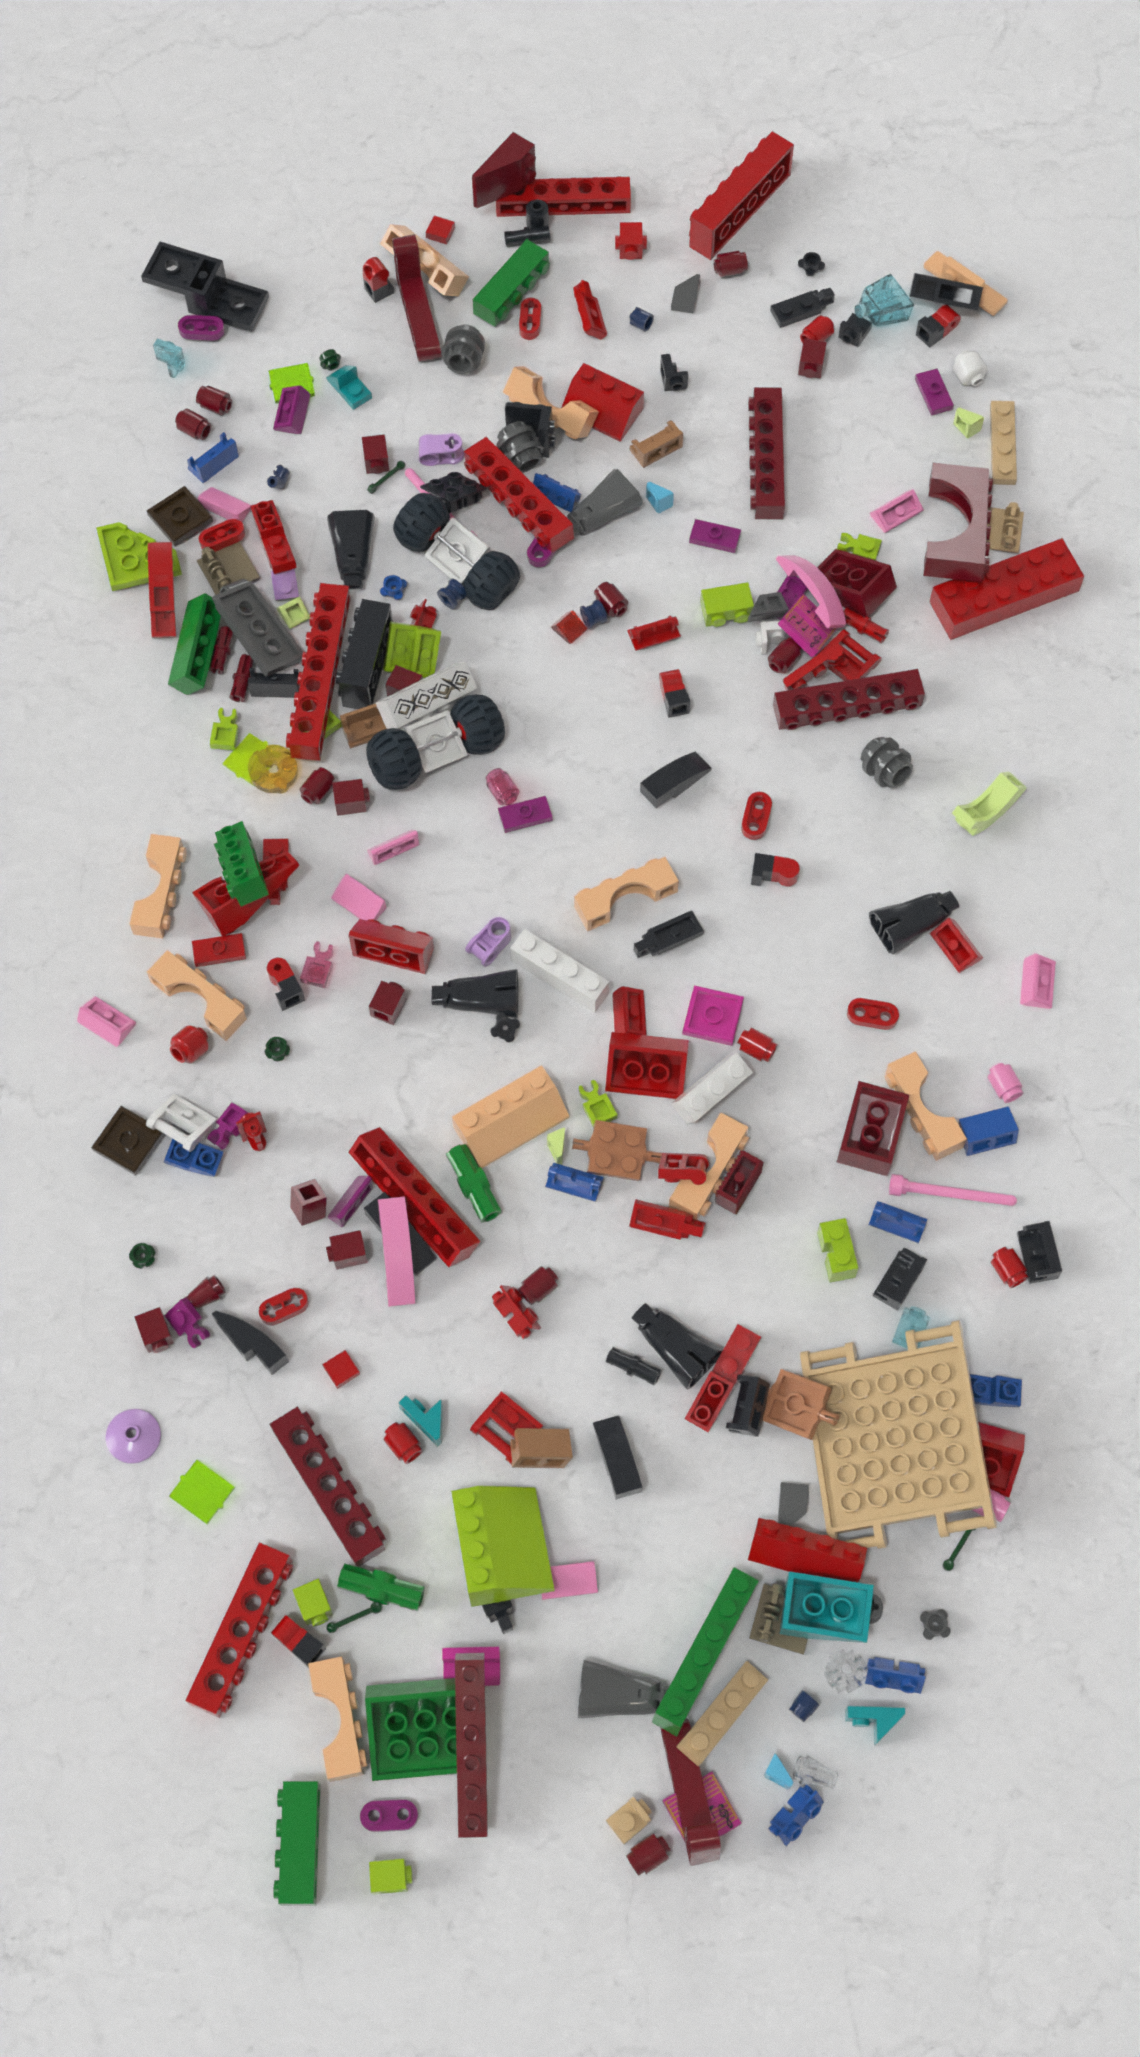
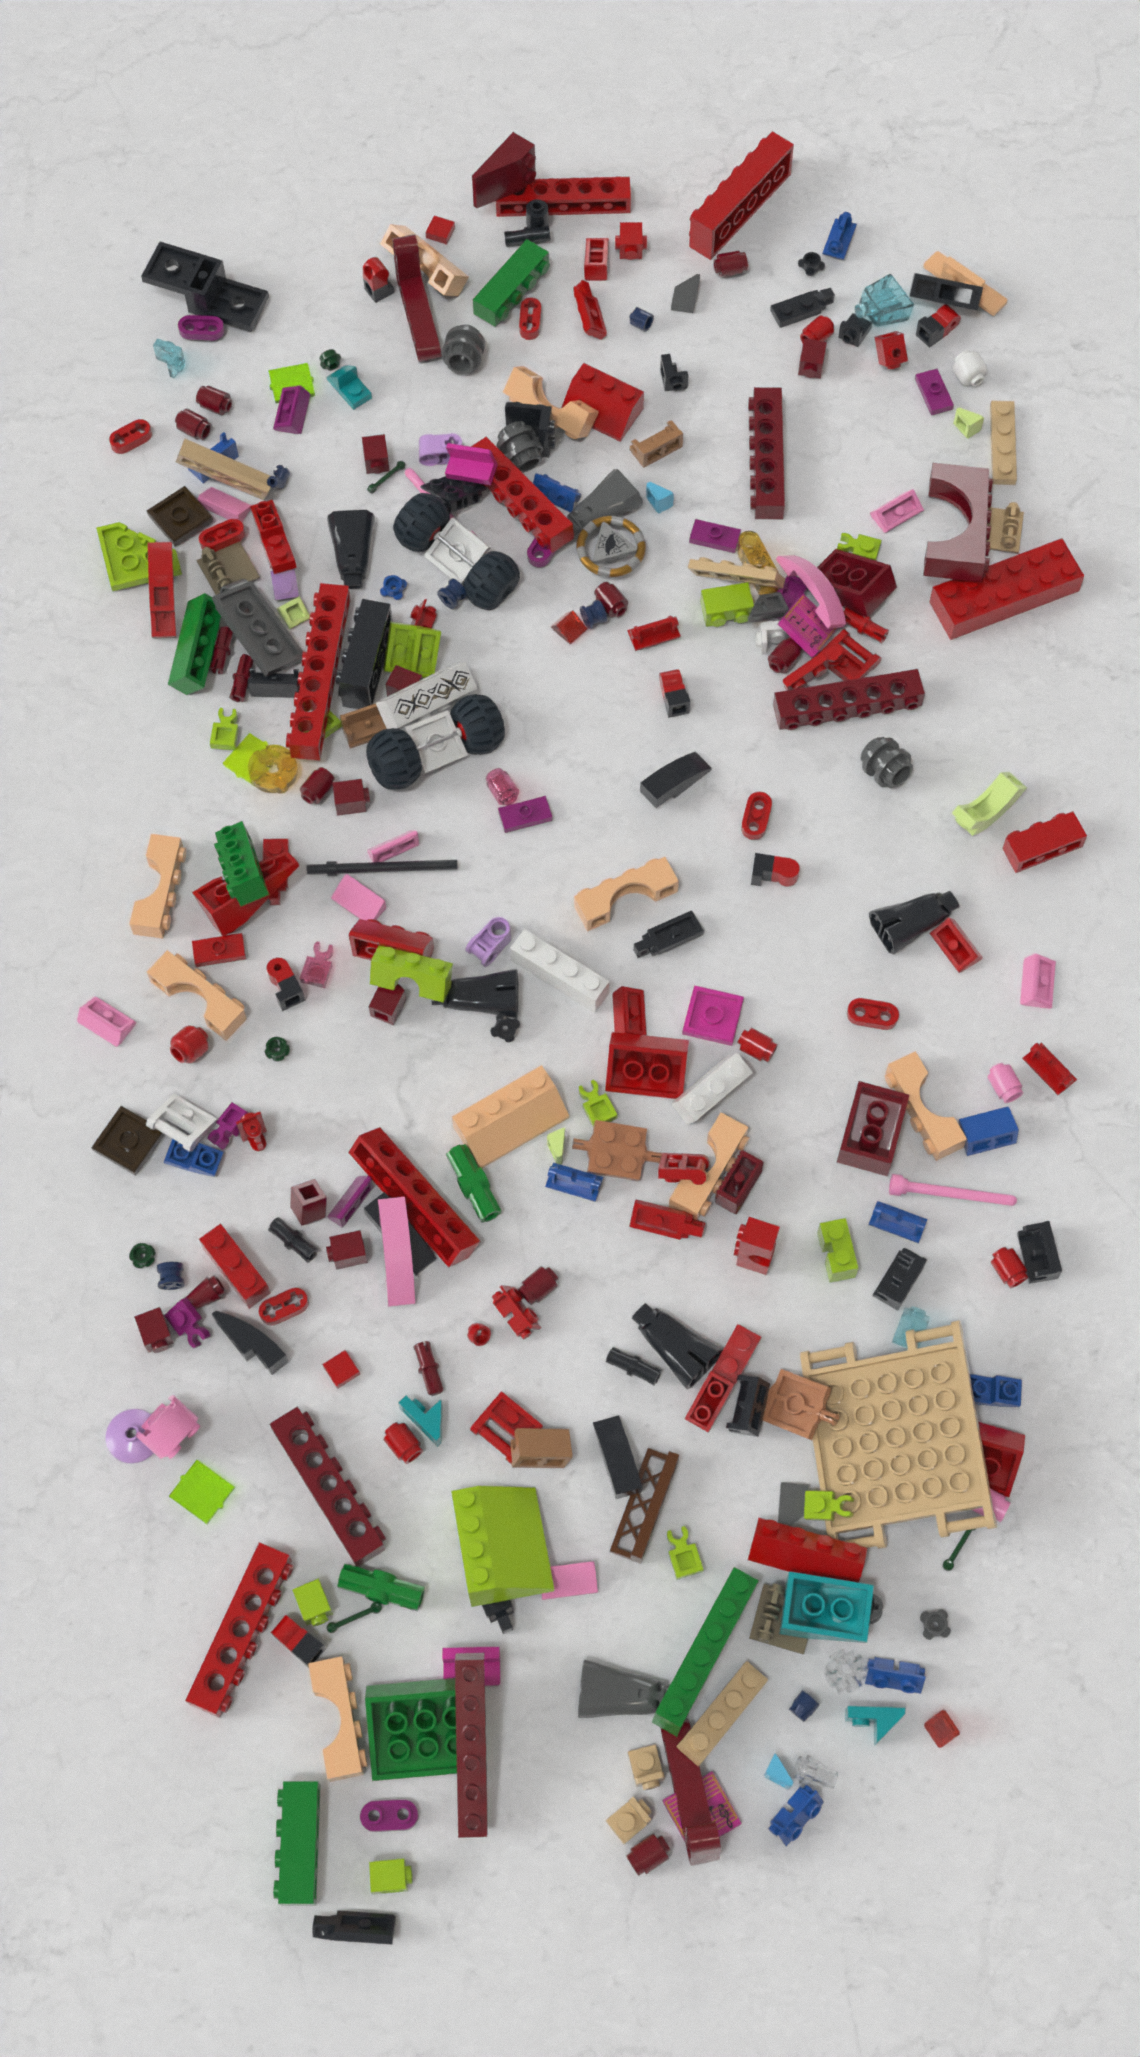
(130, 436): none -> red beam
(168, 1427): none -> bright pink brick
(170, 1275): none -> dark blue wheel
(223, 469): none -> tan fence
(234, 1266): none -> red brick
(293, 1239): none -> black pin
(331, 868): none -> black bar
(355, 1927): none -> black hinge
(428, 1368): none -> dark red axle
(430, 974): none -> lime arch
(470, 464): none -> dark pink panel
(476, 1338): none -> red hinge
(596, 259): none -> red slope
(611, 546): none -> piece
(646, 1767): none -> tan bracket
(651, 1515): none -> reddish brown fence
(684, 1557): none -> lime plate
(729, 571): none -> tan plate
(755, 555): none -> clear yellow beam
(756, 1245): none -> red arch
(822, 1505): none -> lime plate
(840, 236): none -> blue hinge
(891, 349): none -> red brick
(941, 1729): none -> clear red slope
(1044, 841): none -> red brick
(1049, 1068): none -> red hinge

